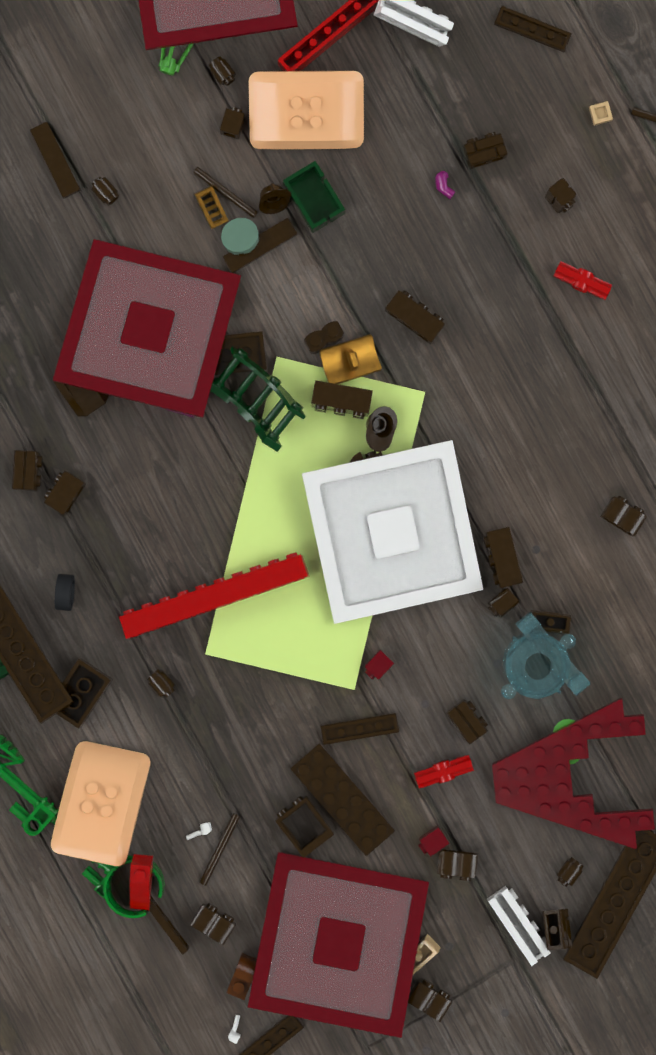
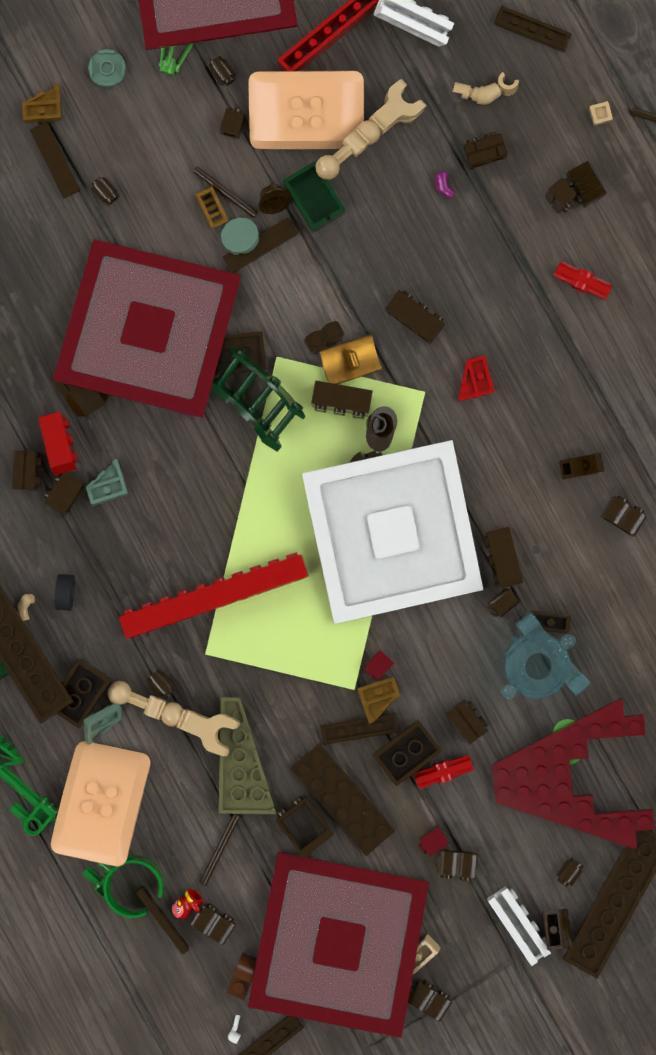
(23, 604): none -> tan arm
(43, 107): none -> pearl gold wing
(58, 443): none -> red brick
(101, 721): none -> sand green wing
(107, 68): none -> sand green tile
(108, 485): none -> sand green wing
(141, 881): red slope -> none
(174, 715): none -> tan piece
(184, 905): none -> red animal
(205, 829): white hand -> none
(241, 775): none -> olive wing
(369, 131): none -> tan piece
(378, 697): none -> pearl gold wing
(407, 752): none -> dark brown brick
(475, 379): none -> red wing
(486, 94): none -> tan piece
(581, 466): none -> dark brown brick
(585, 184): none -> dark brown brick

